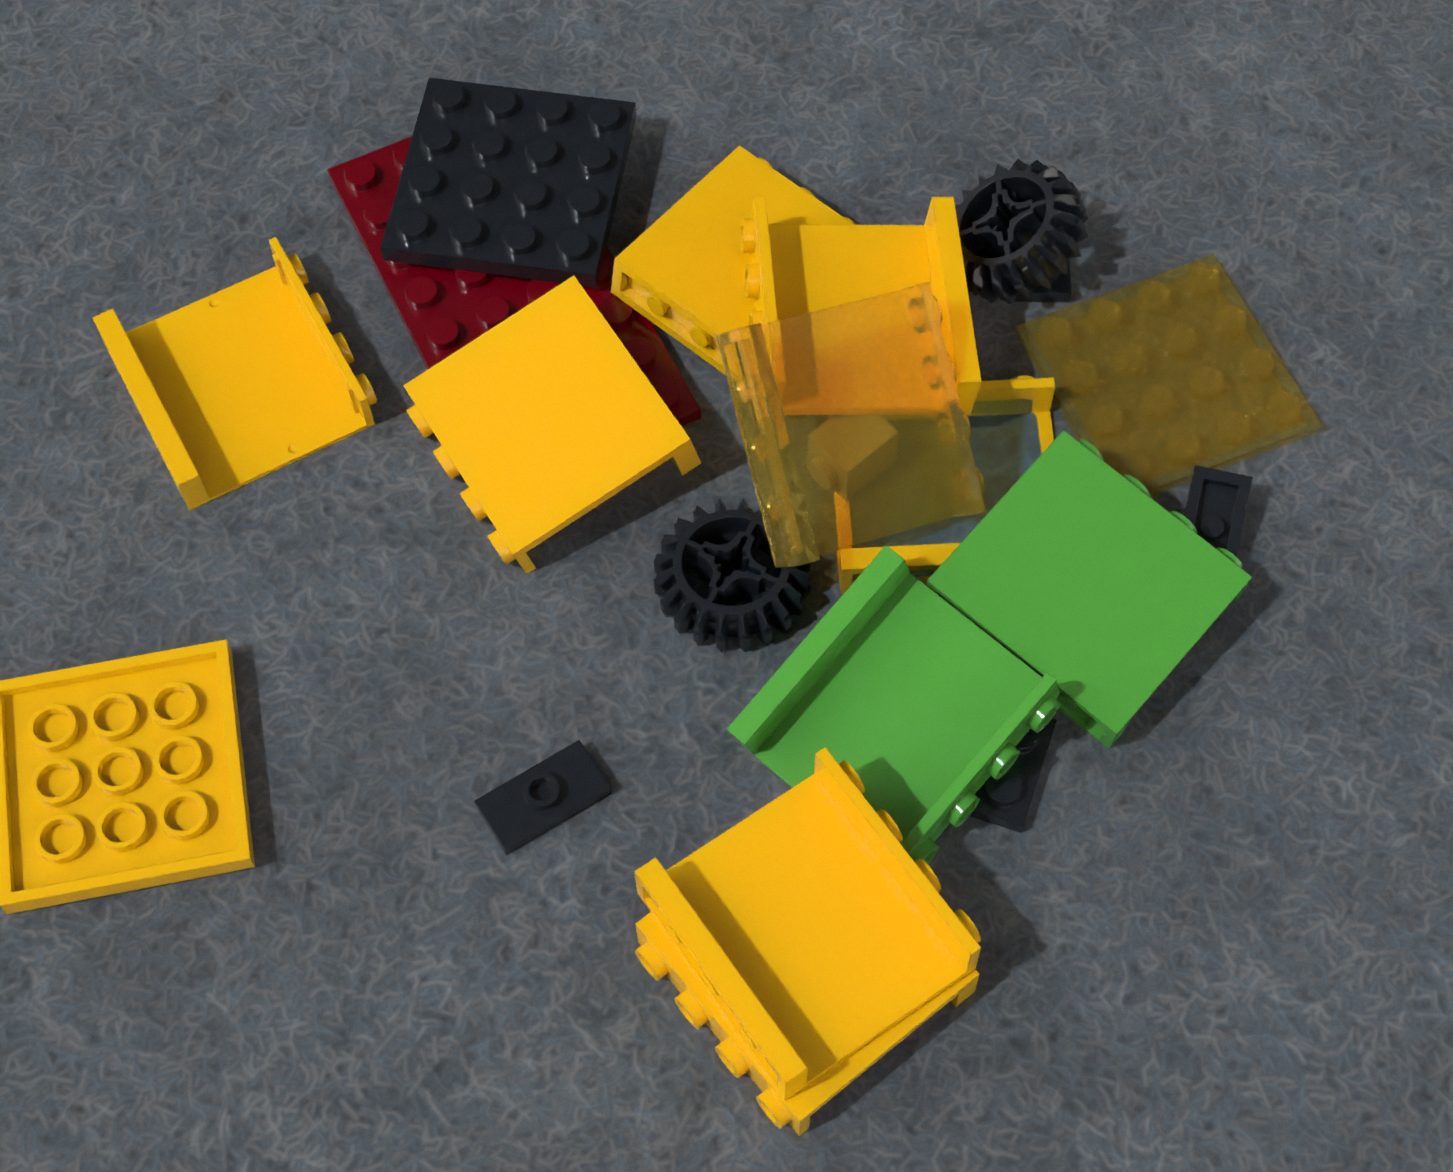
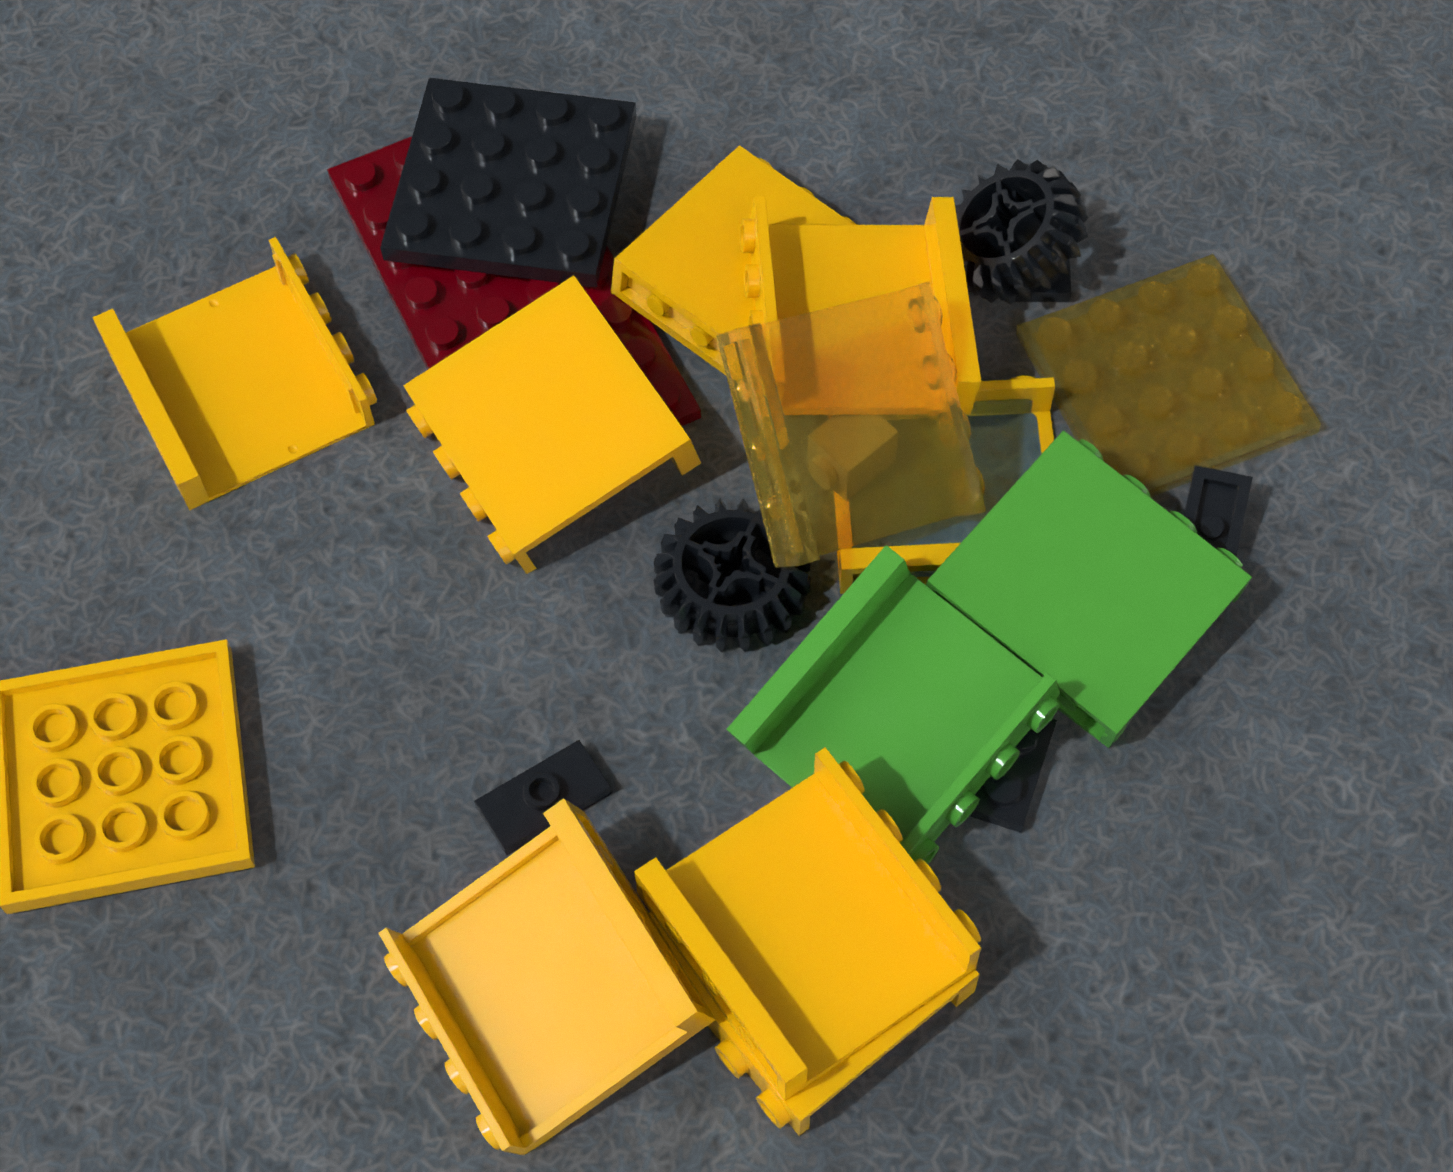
(546, 984): none -> yellow panel

